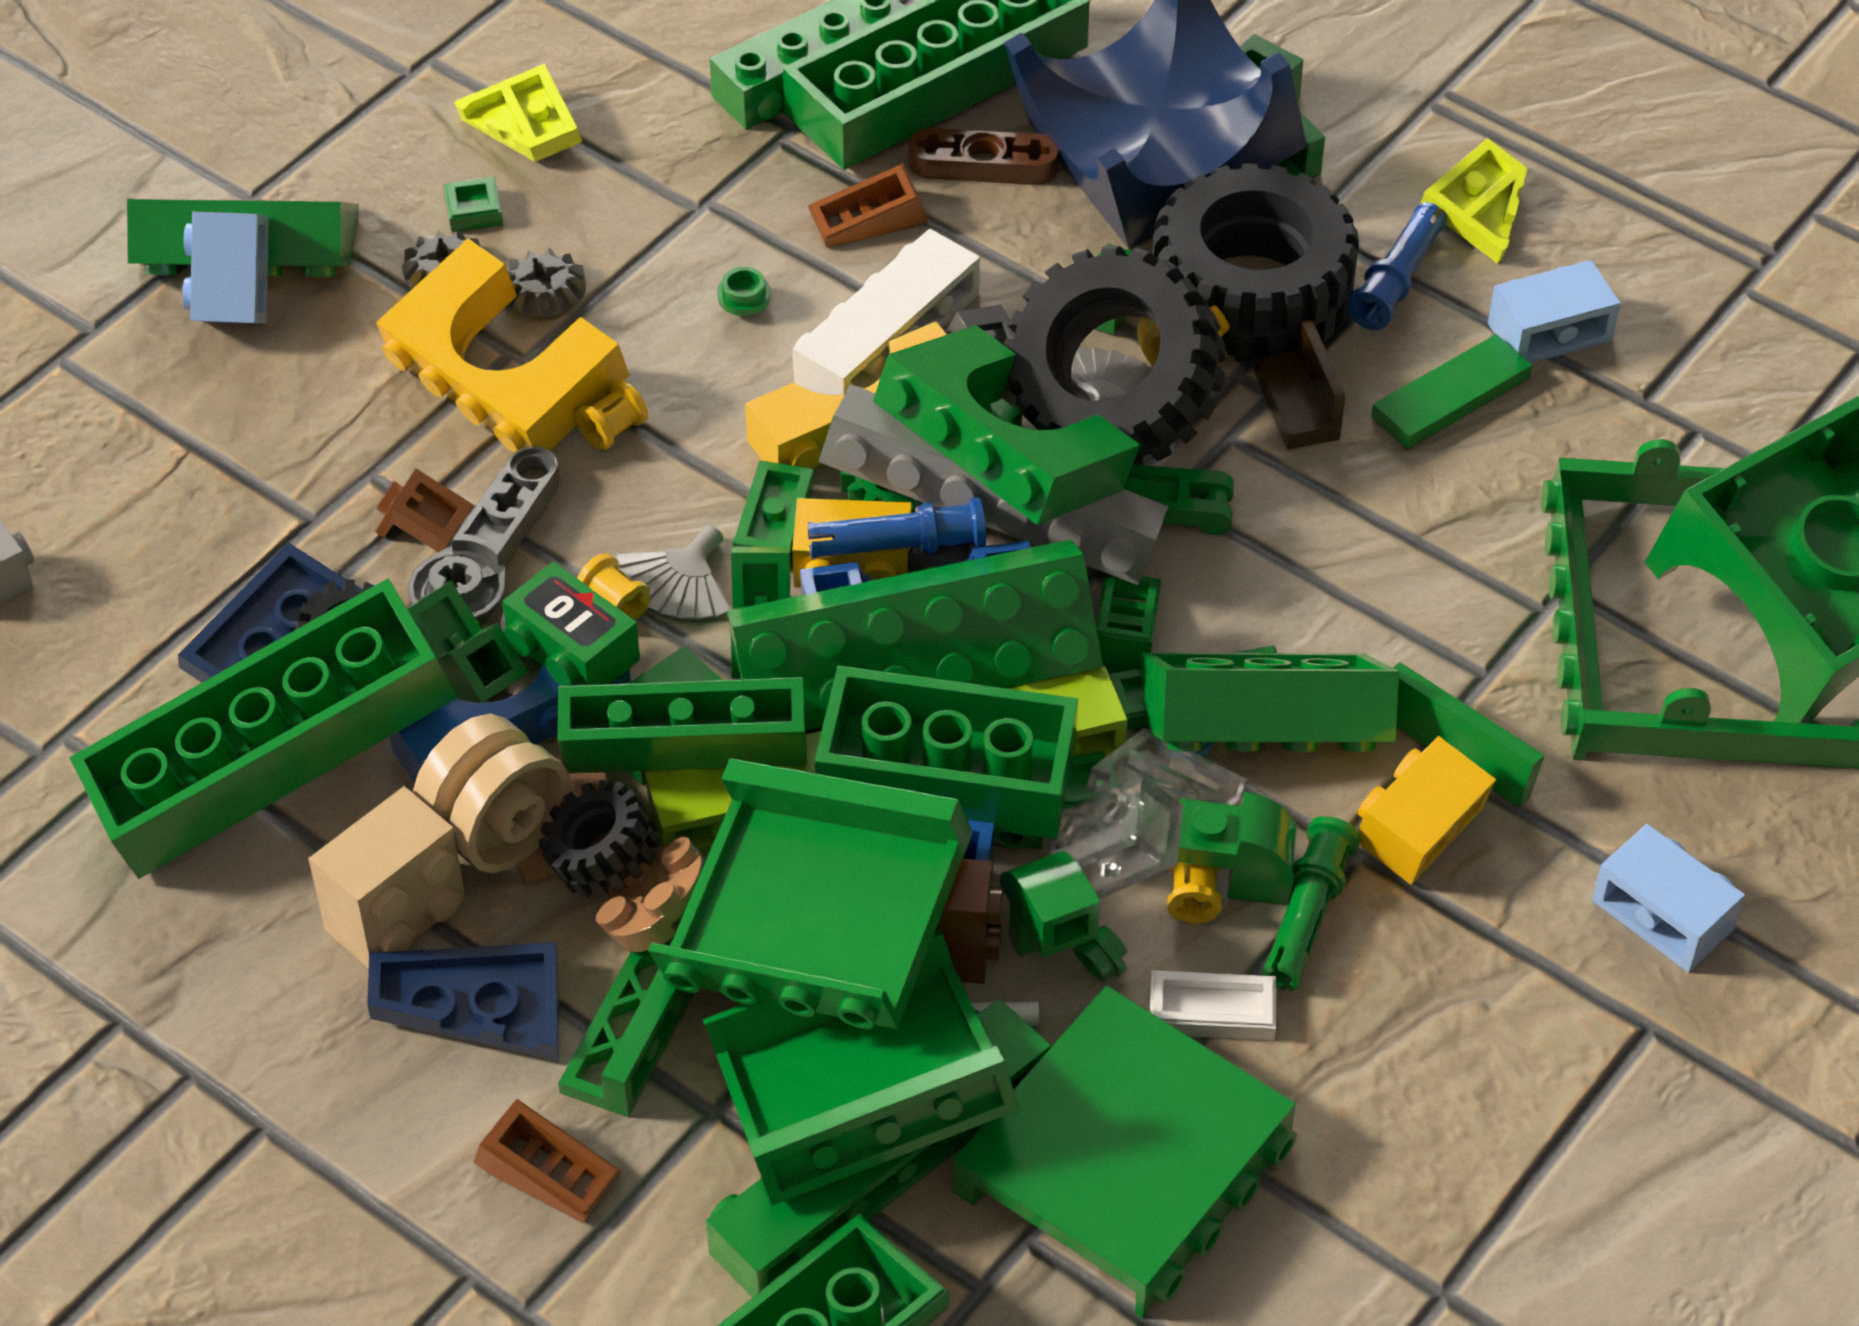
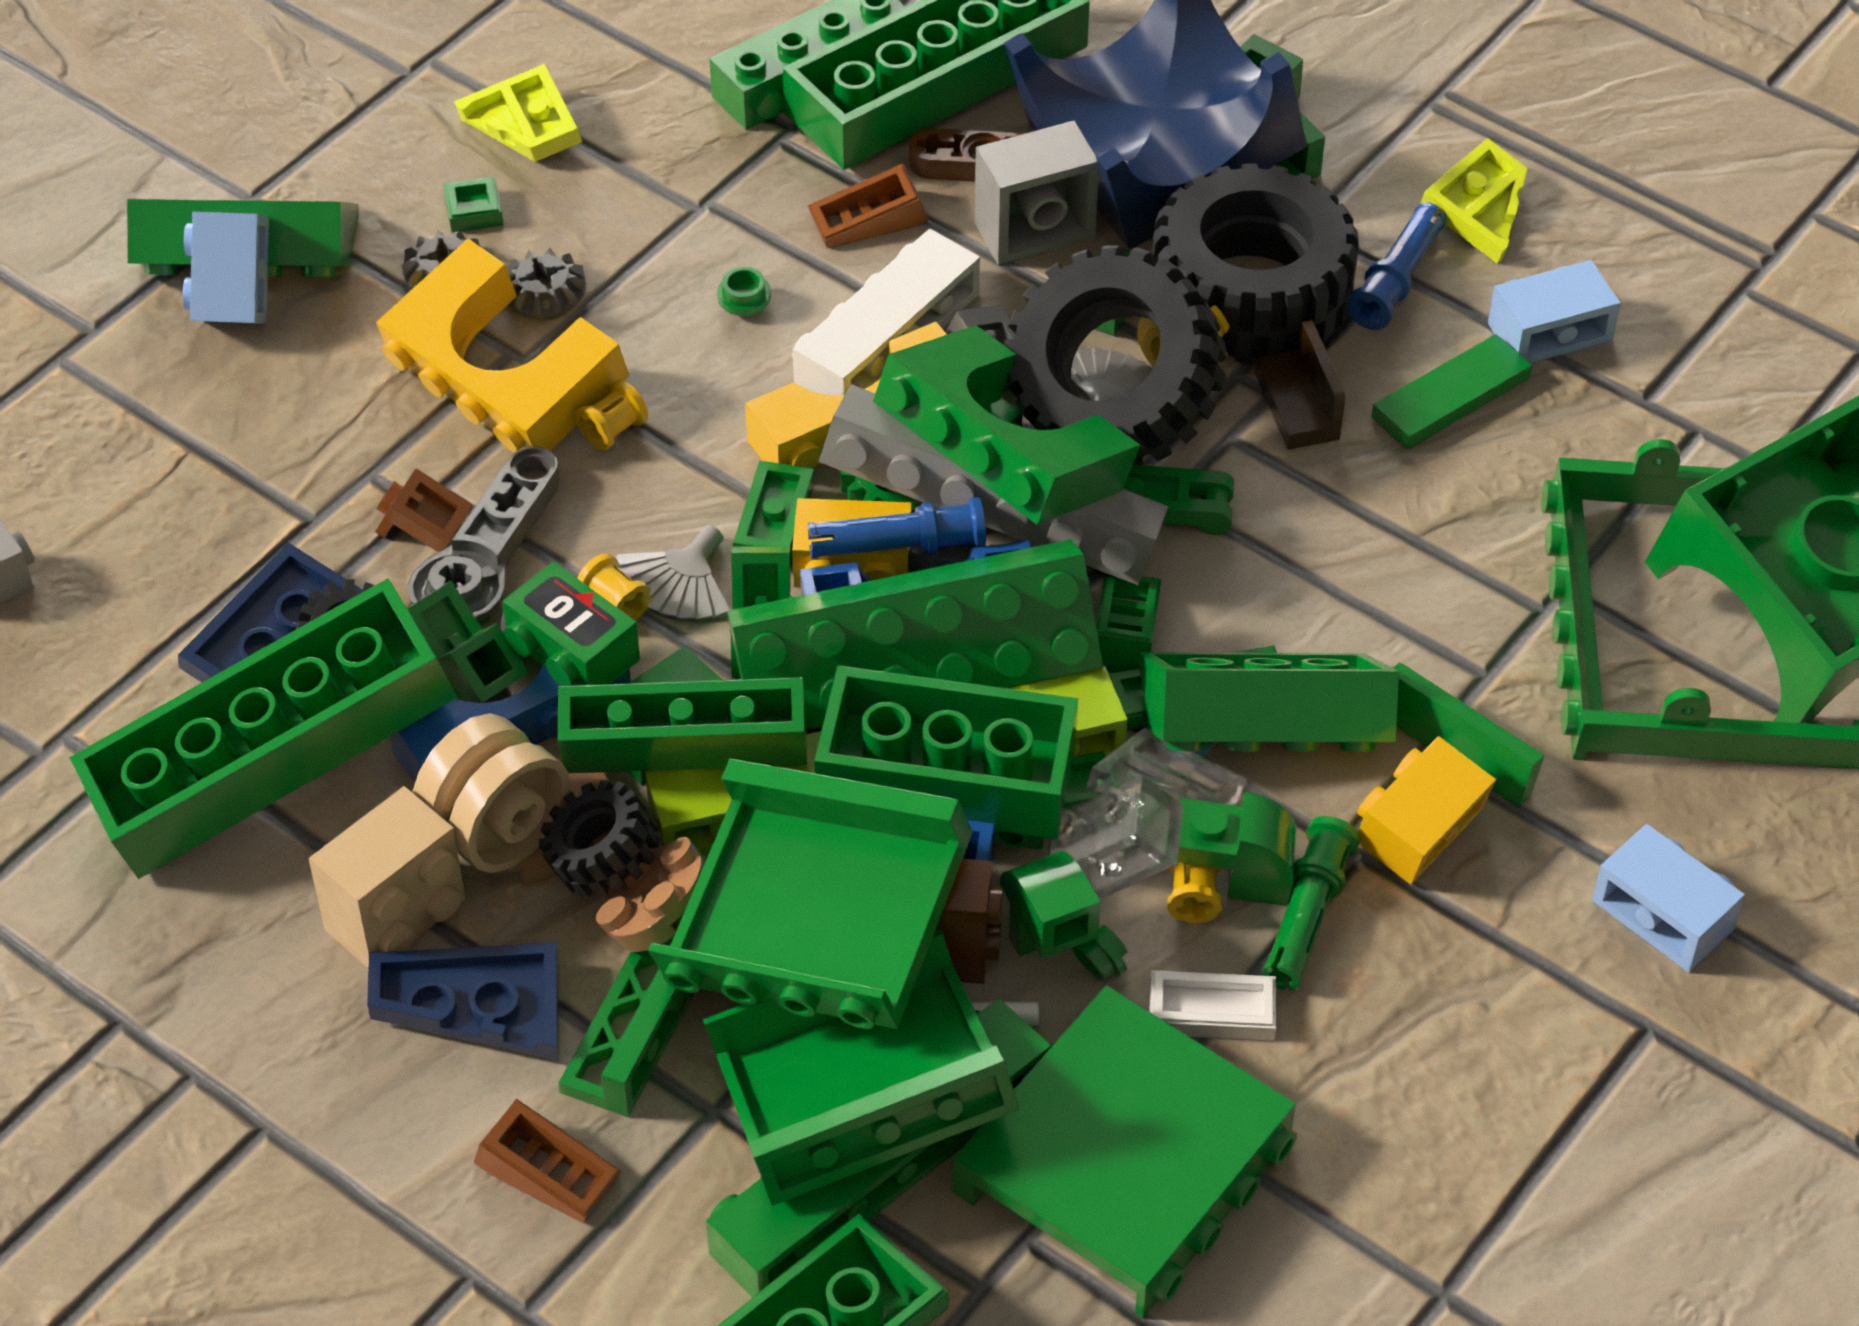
(1036, 192): none -> light grey brick

